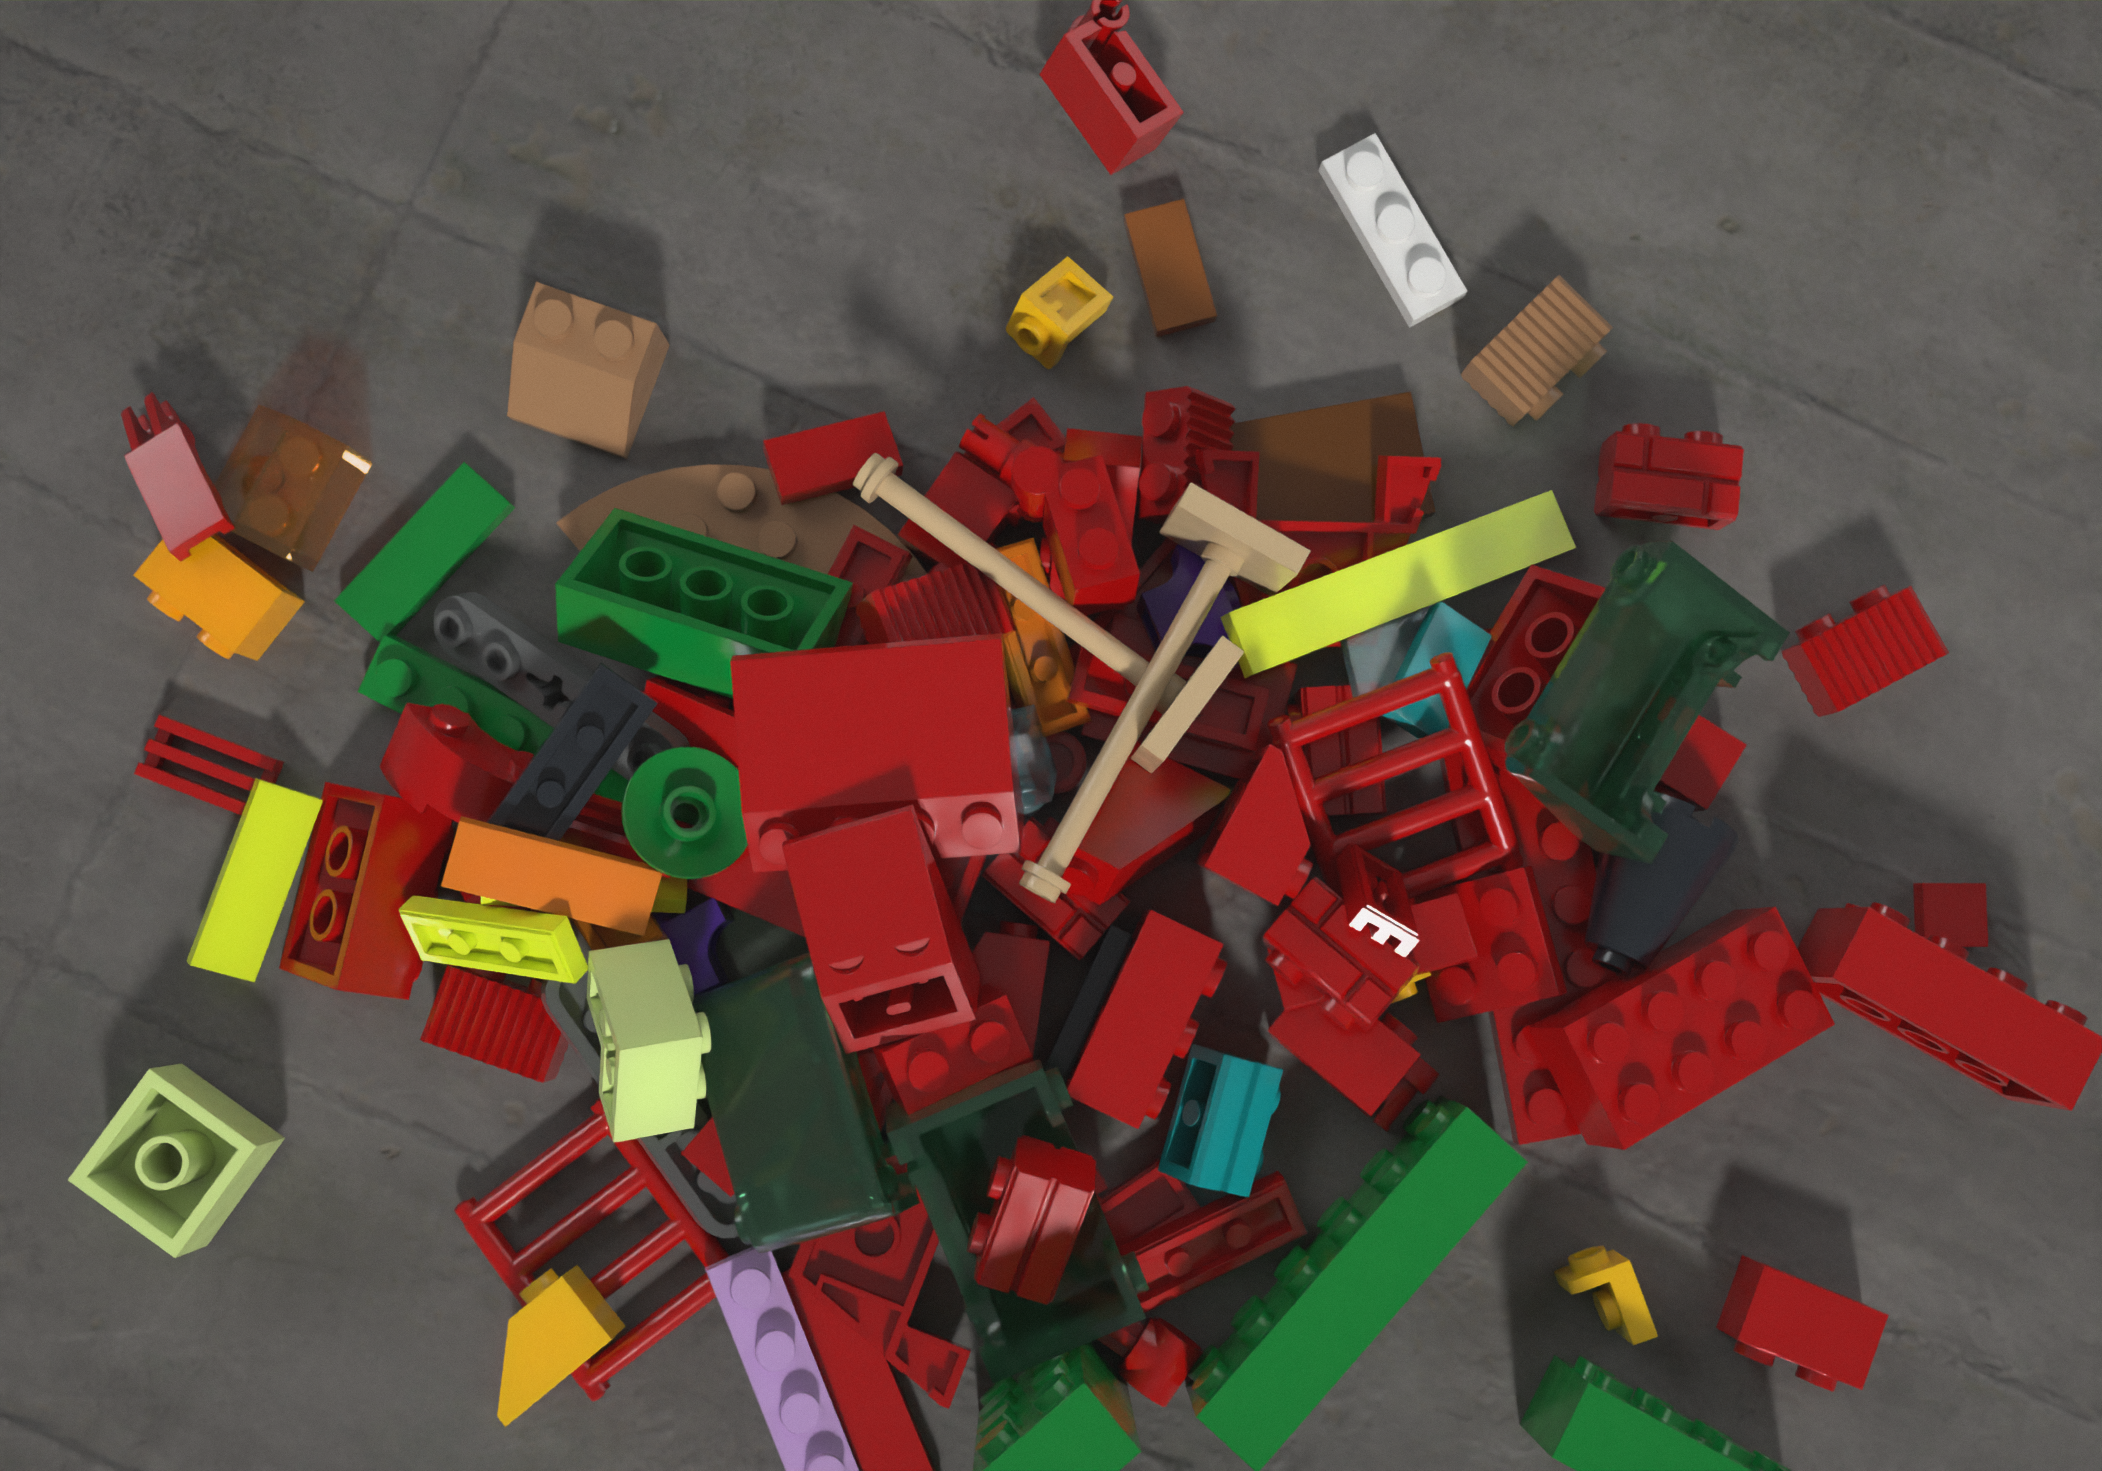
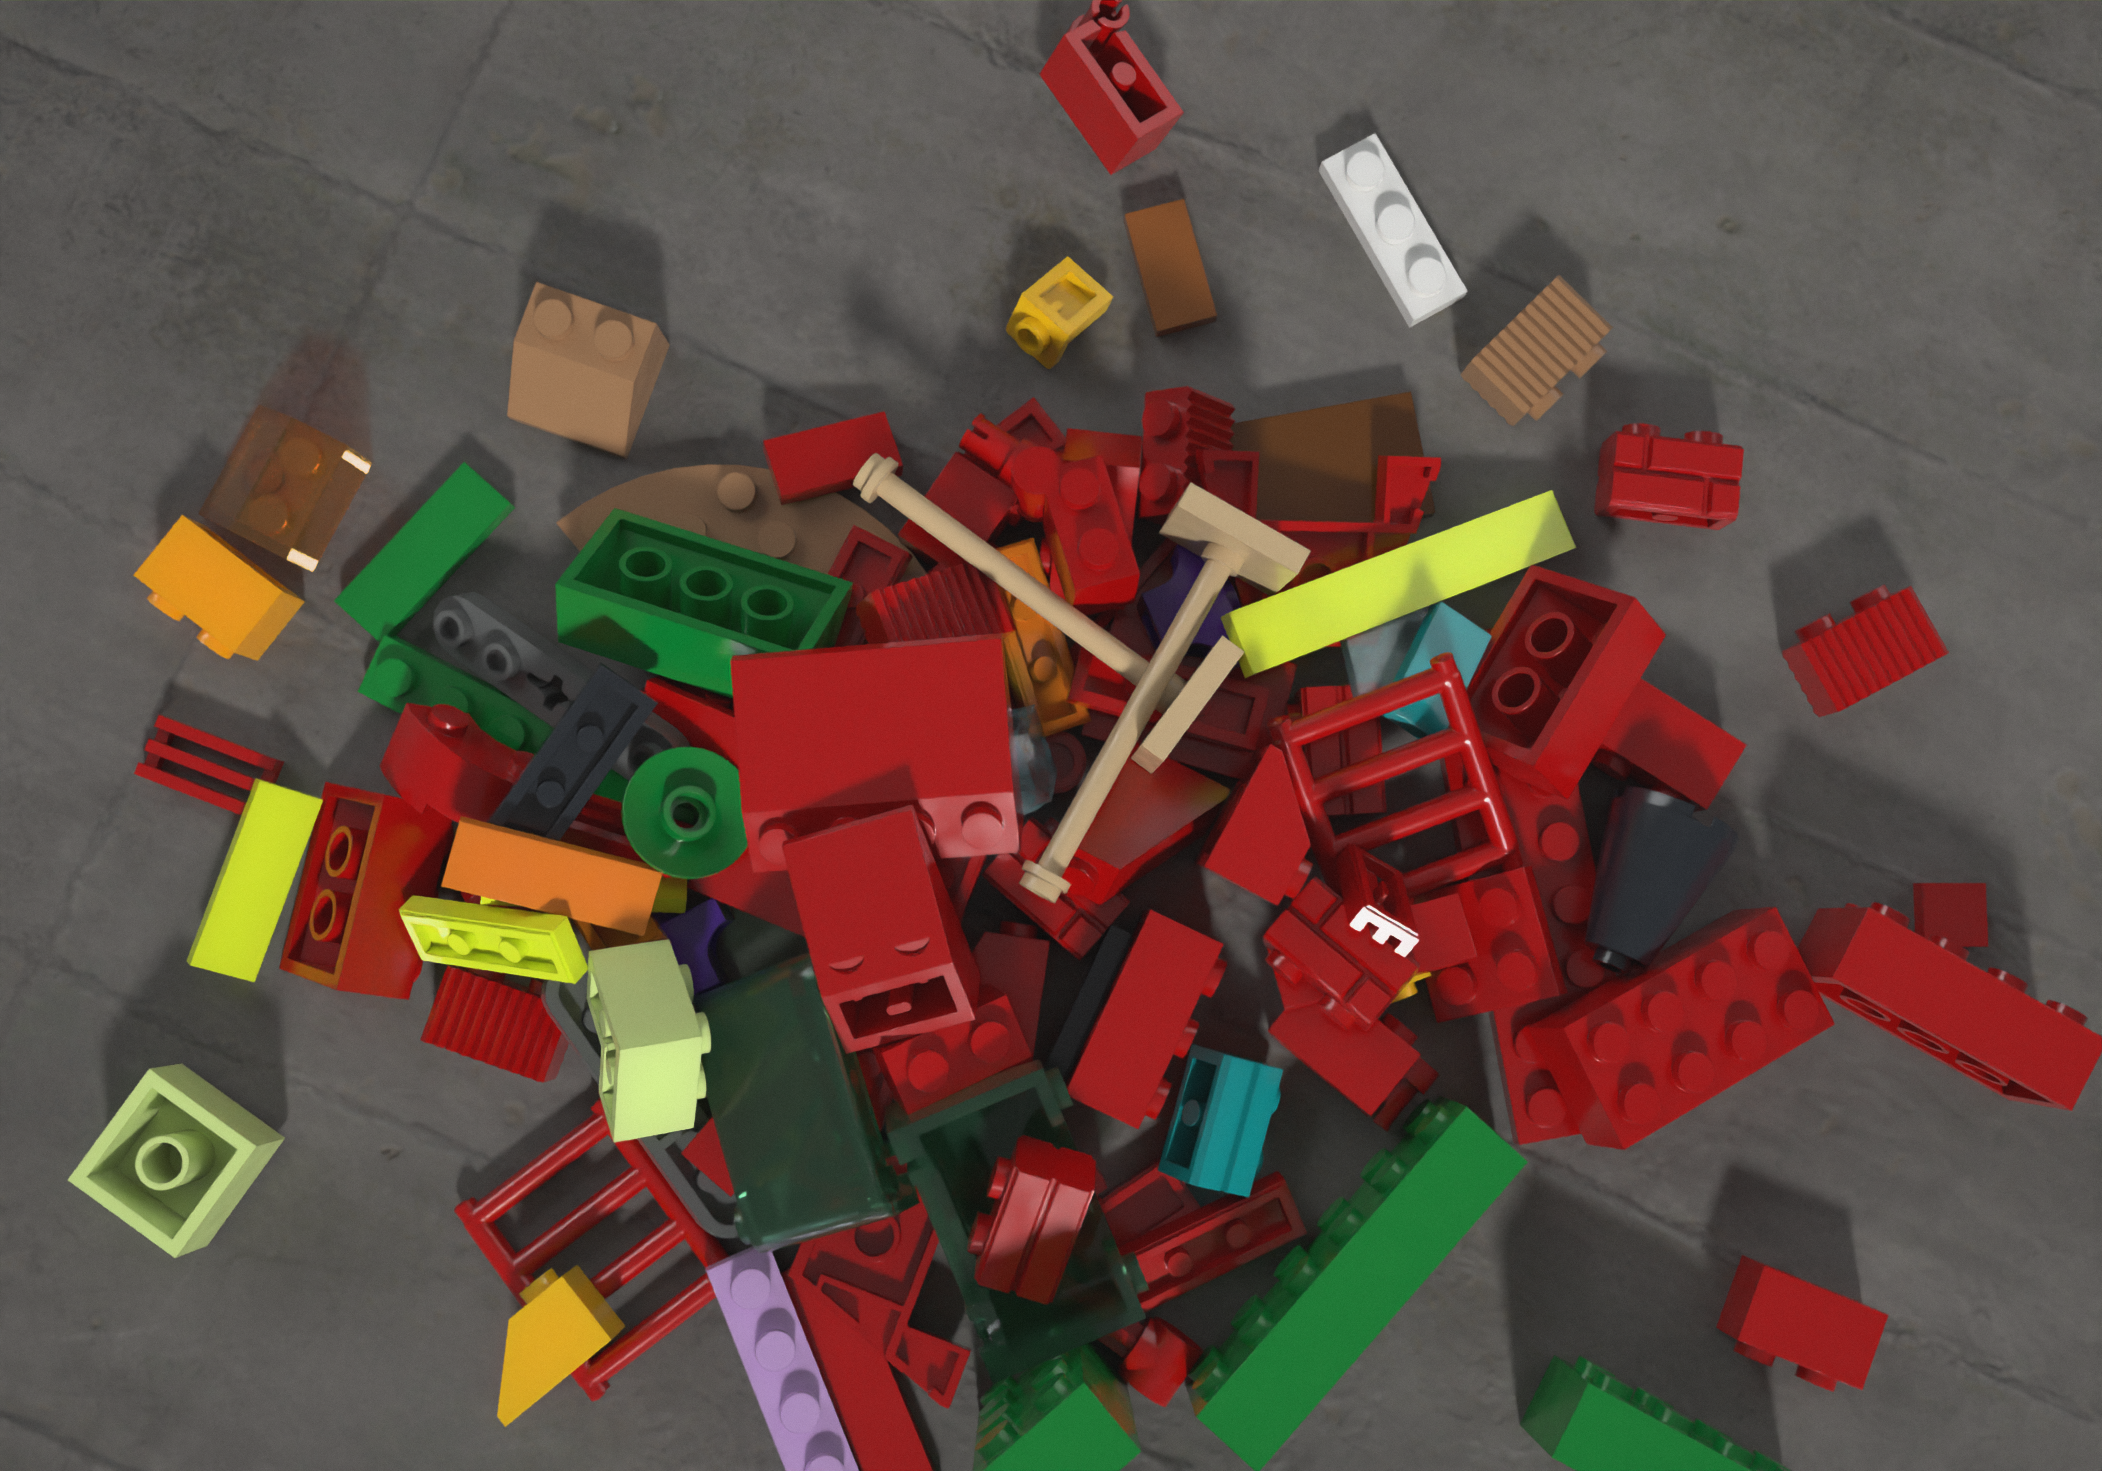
(173, 478): arm -> none
(1620, 1297): yellow bracket -> none
(1632, 694): clear green windscreen -> none

